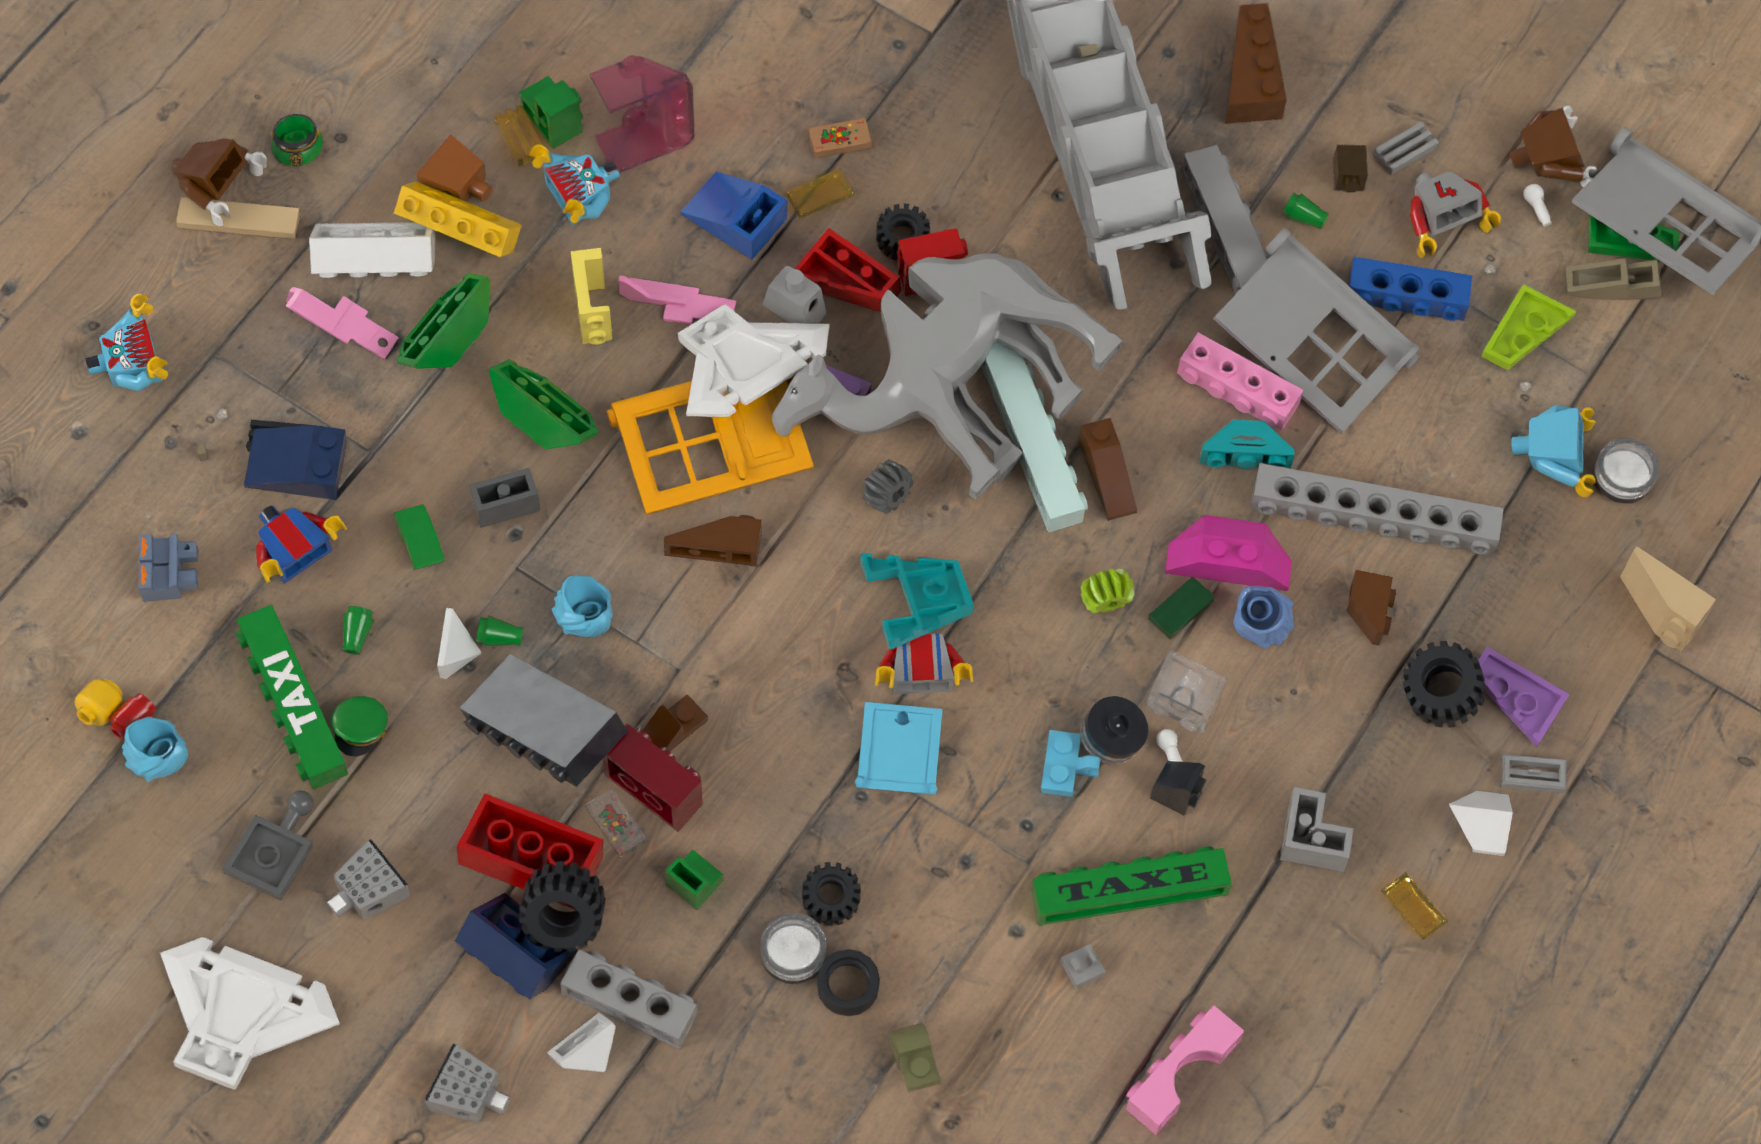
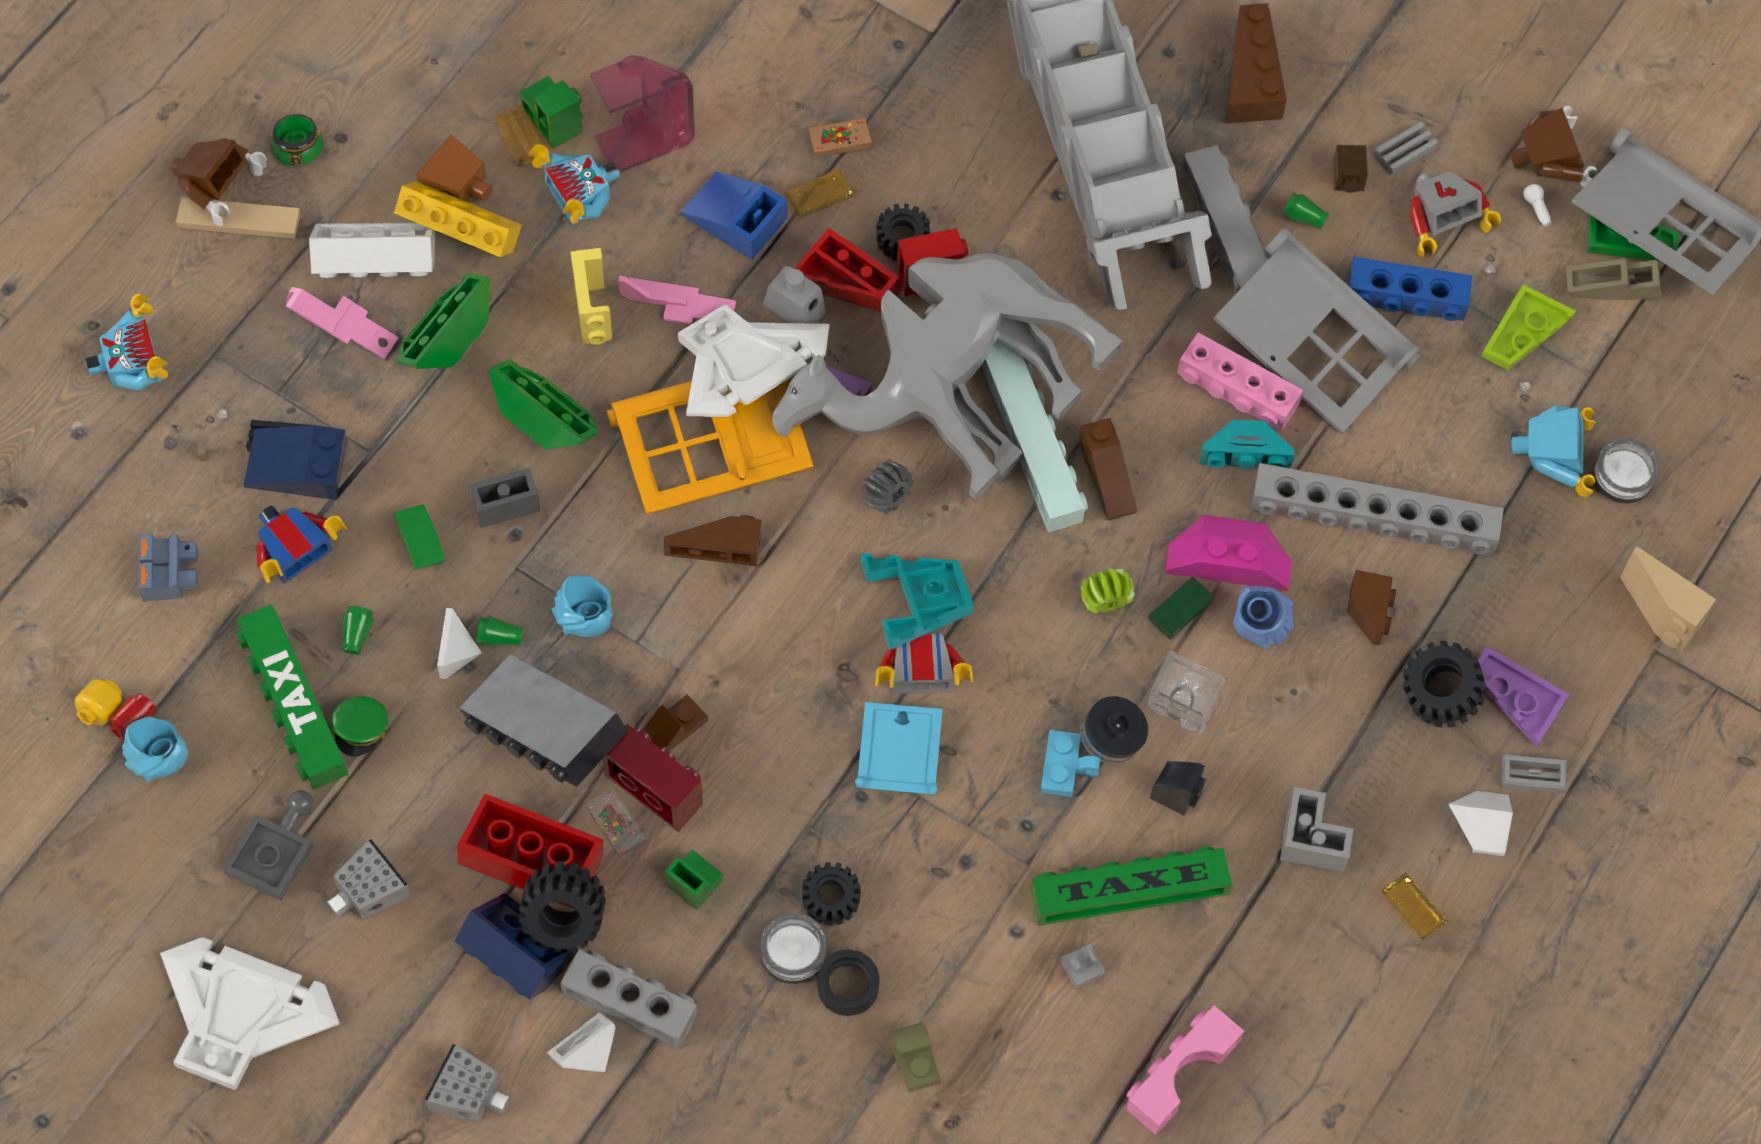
(1167, 741): white piece -> none

